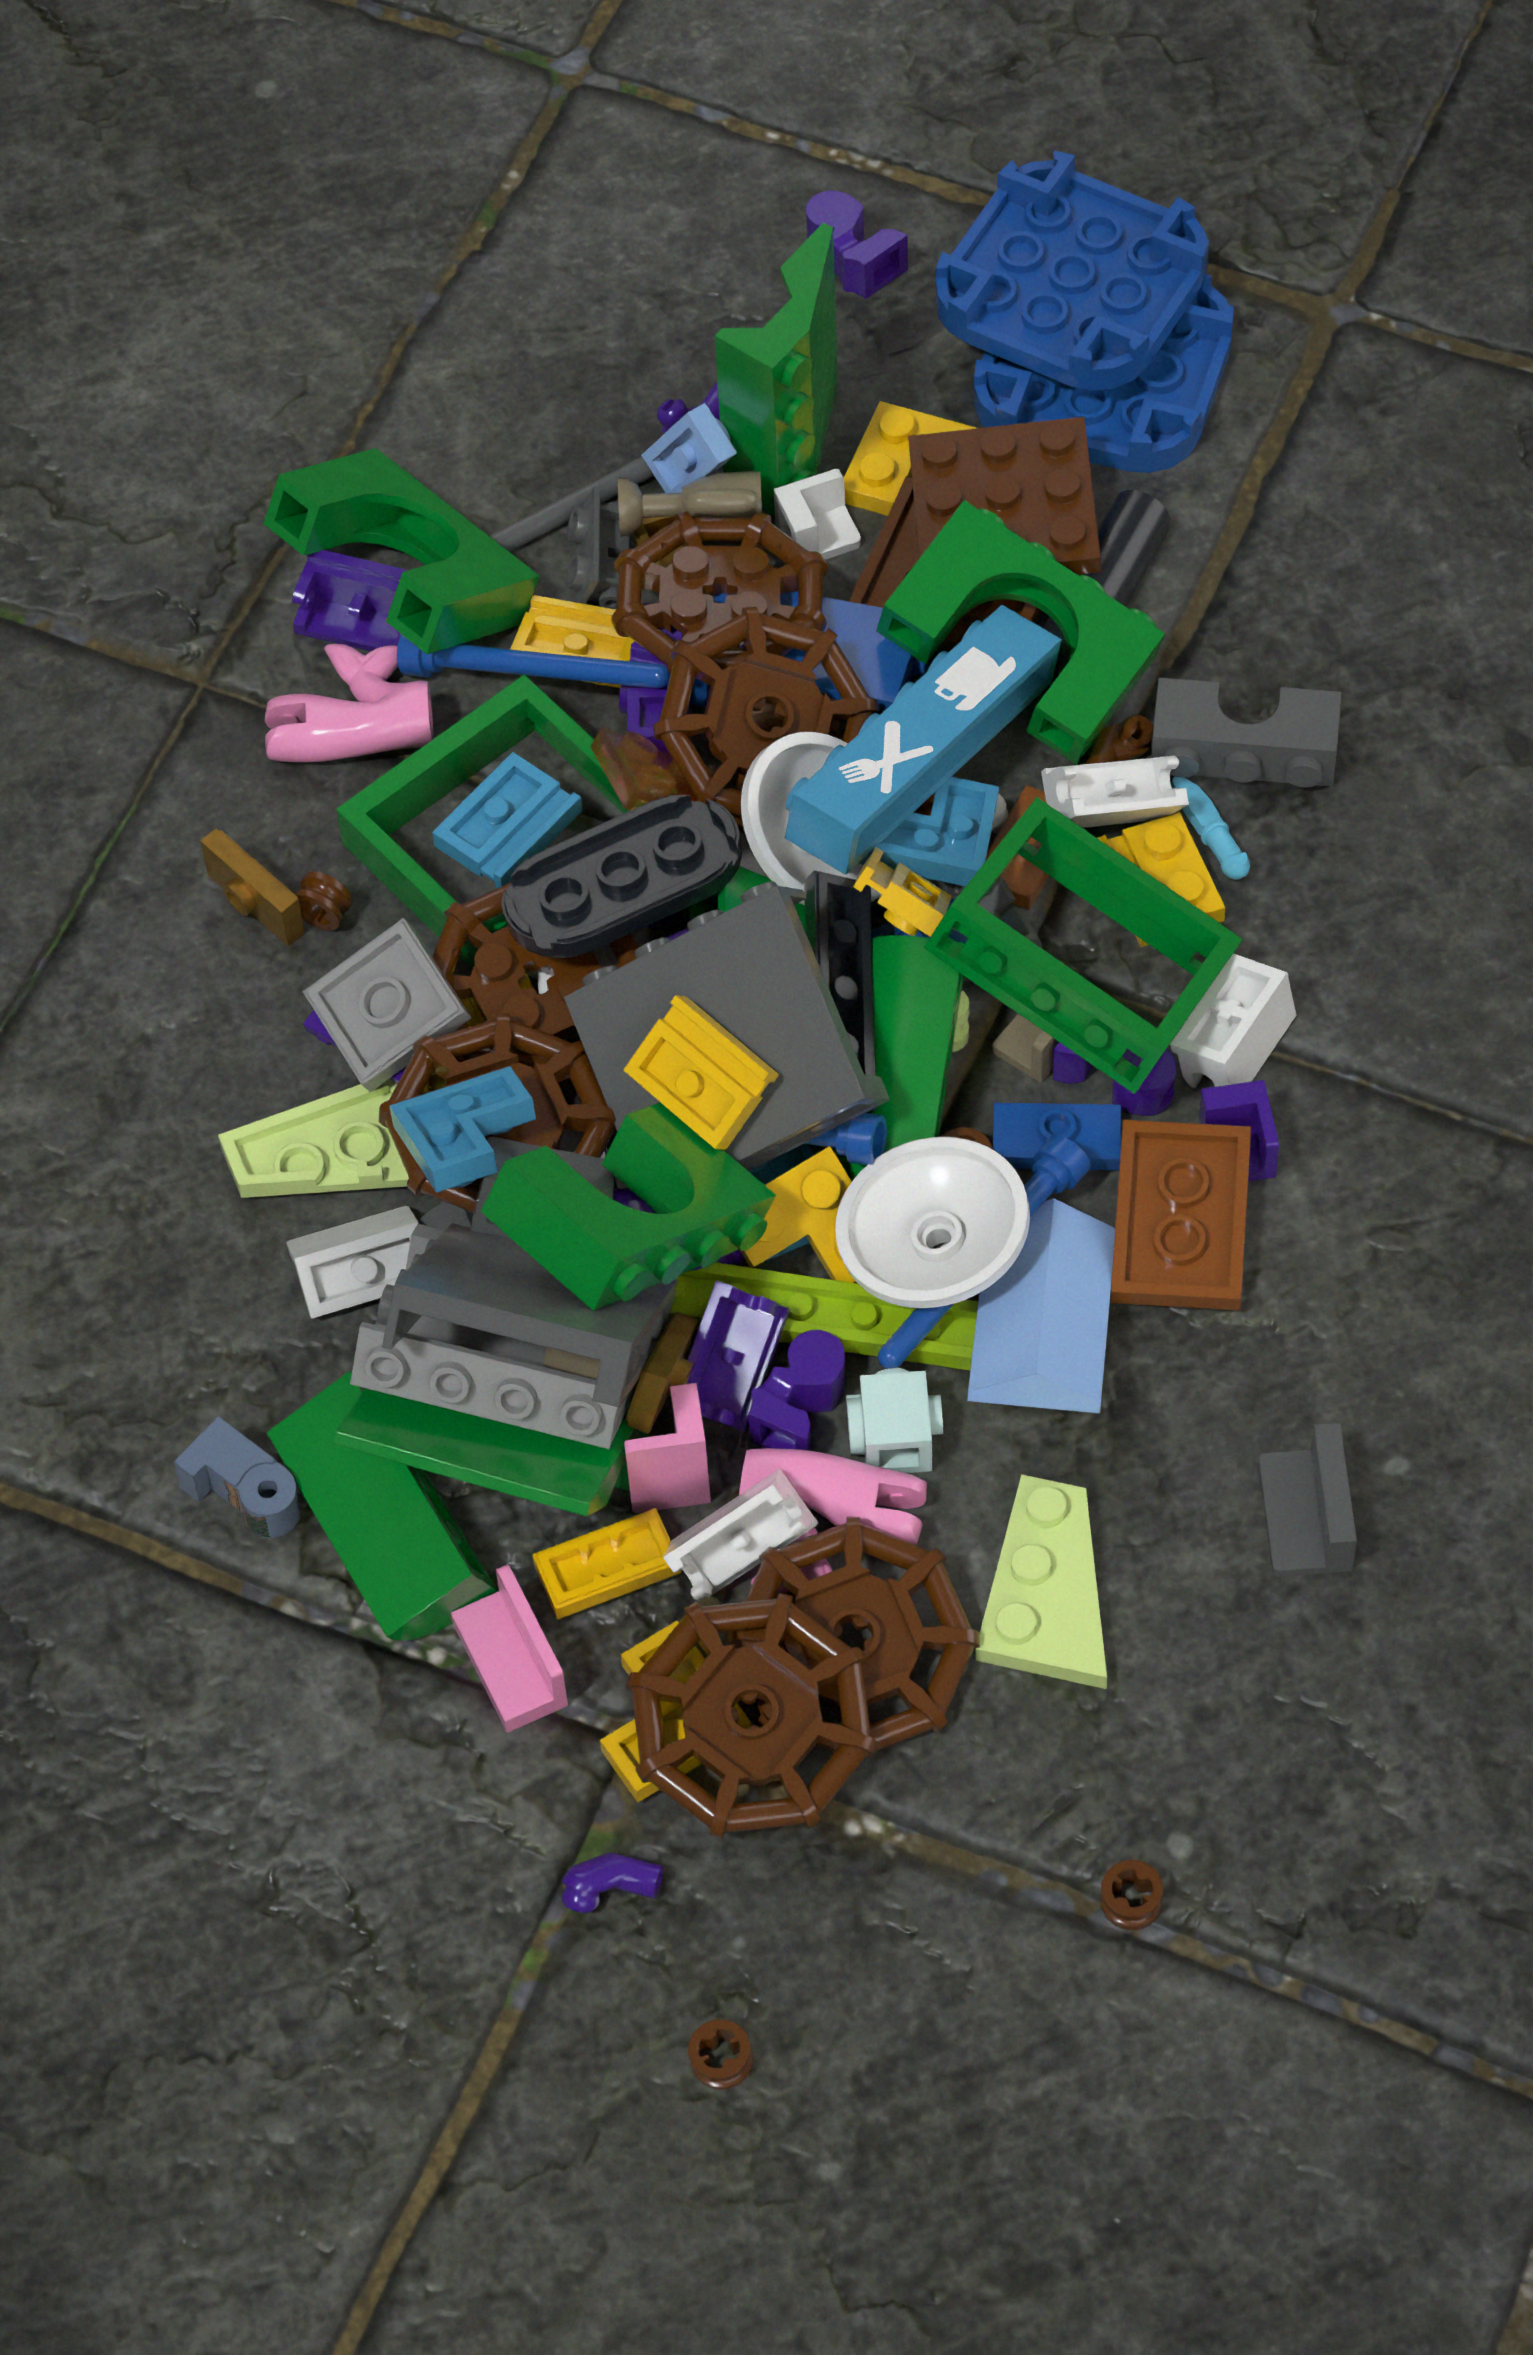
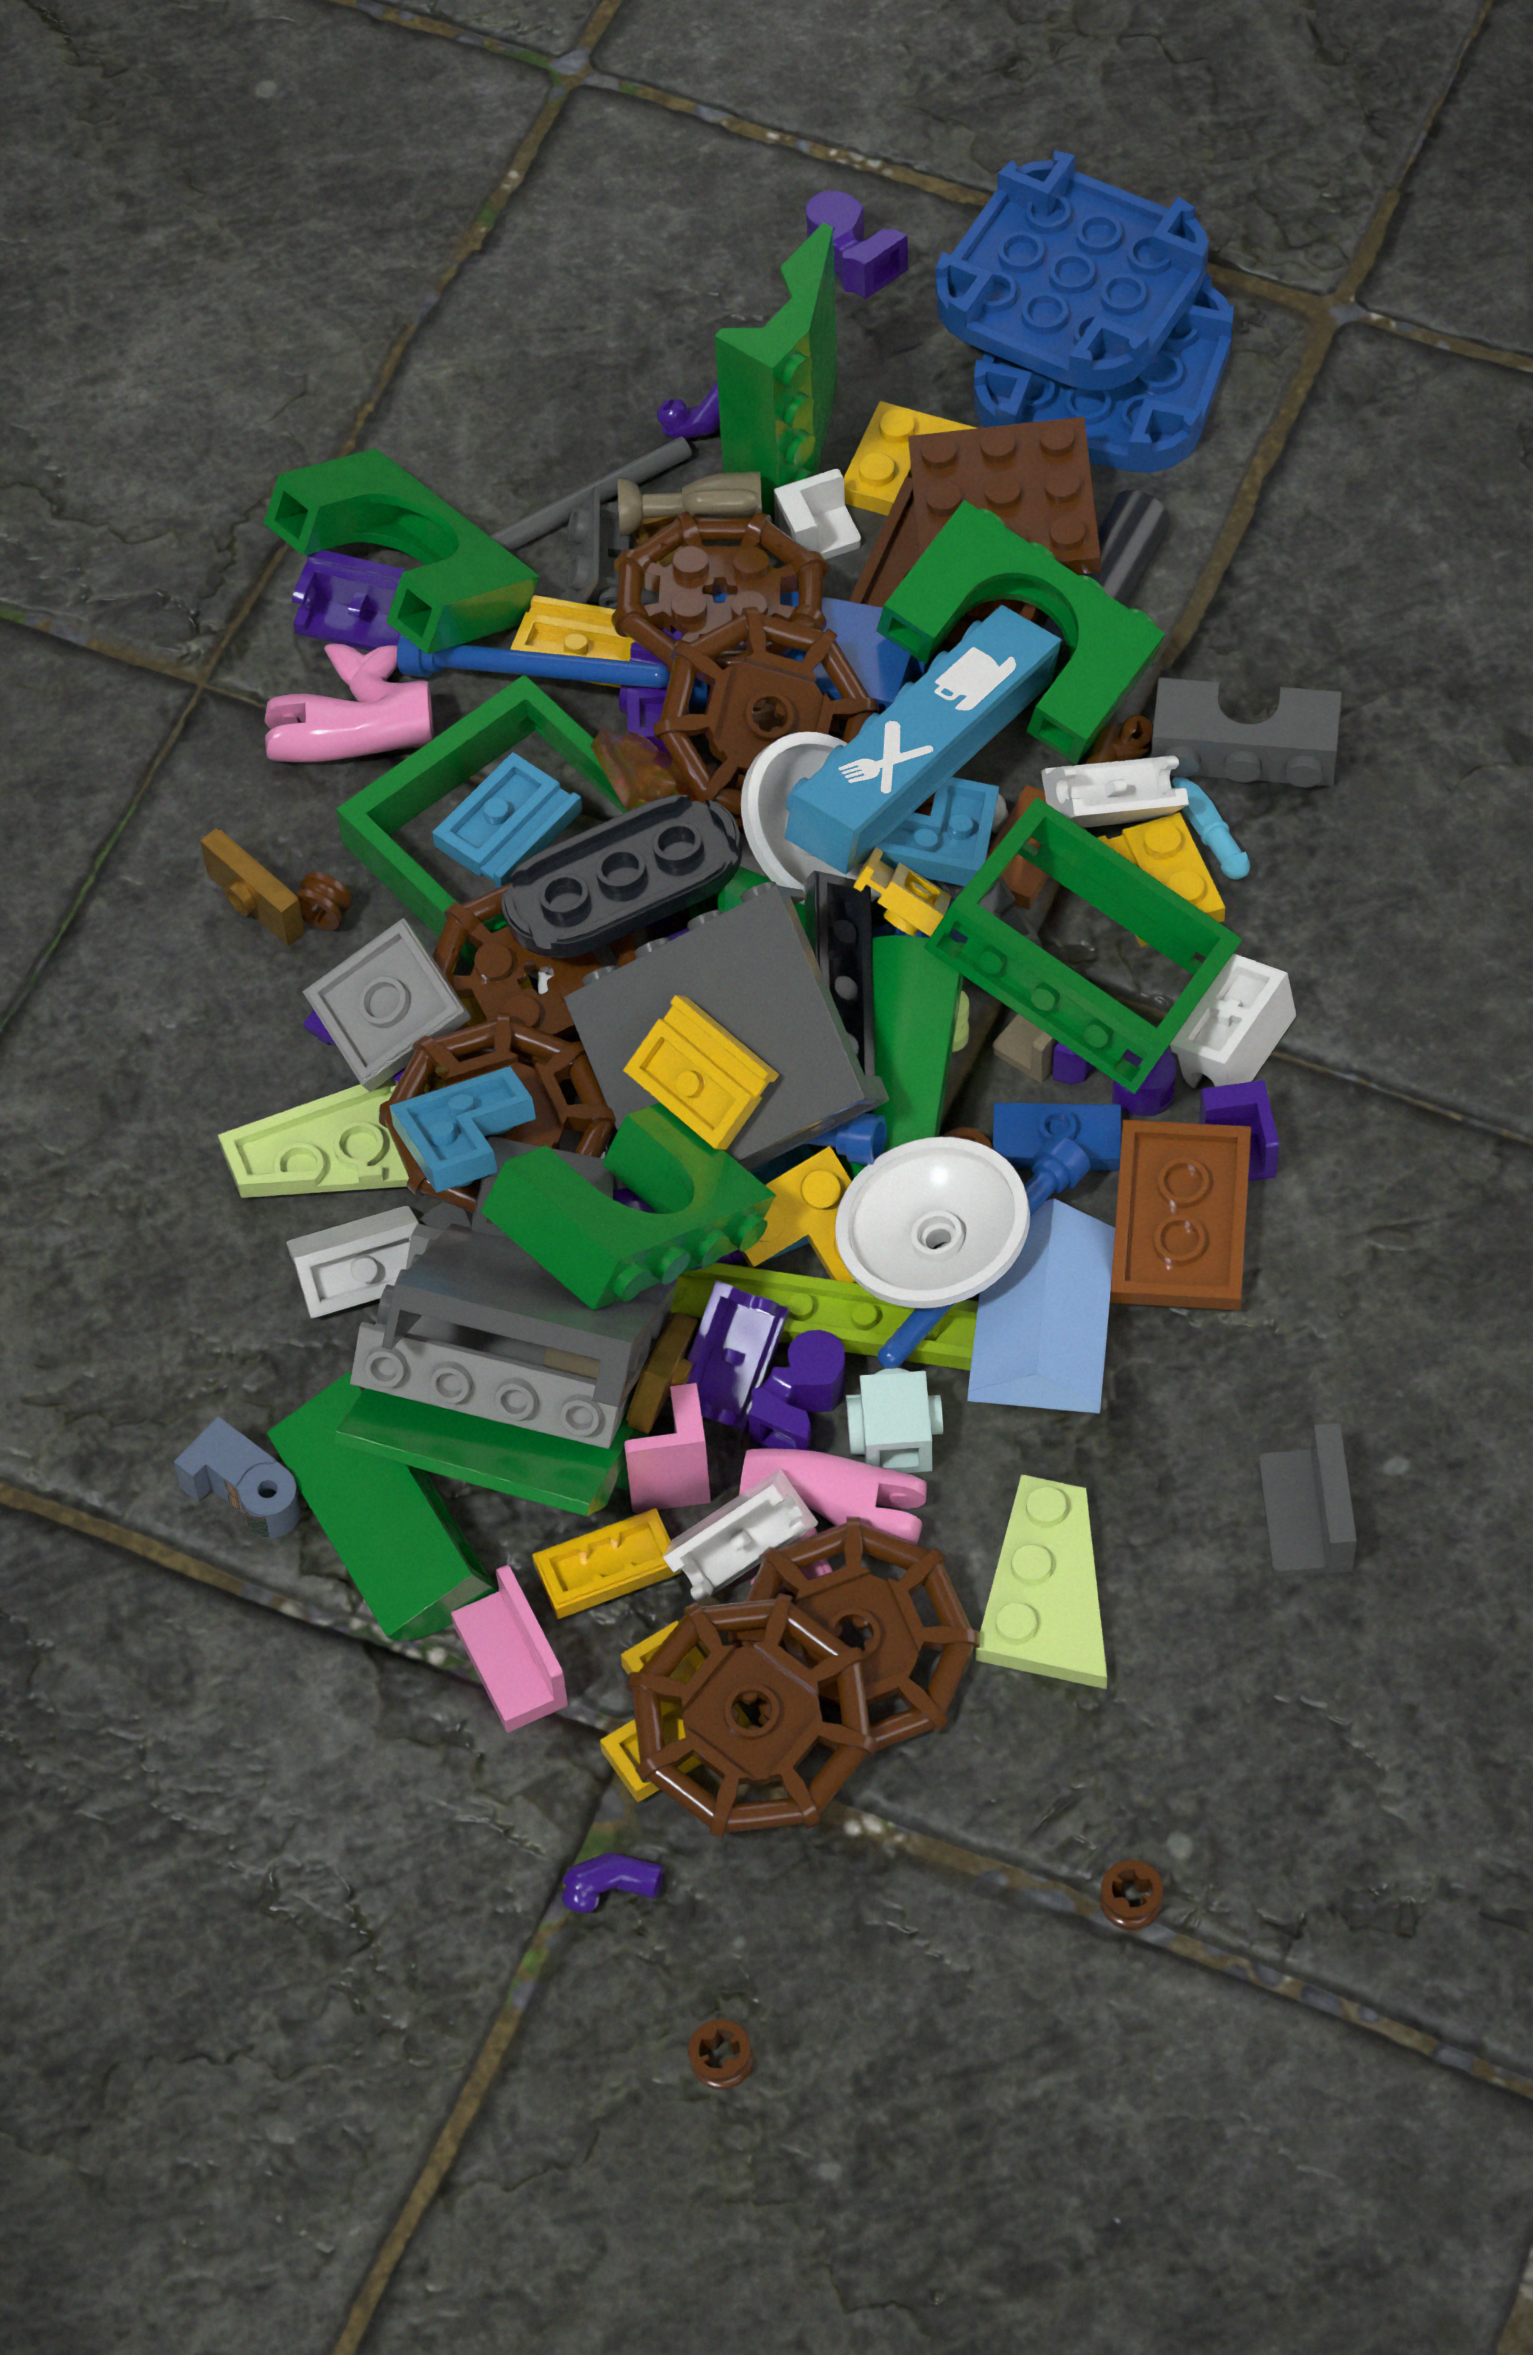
(689, 450): light blue plate -> none

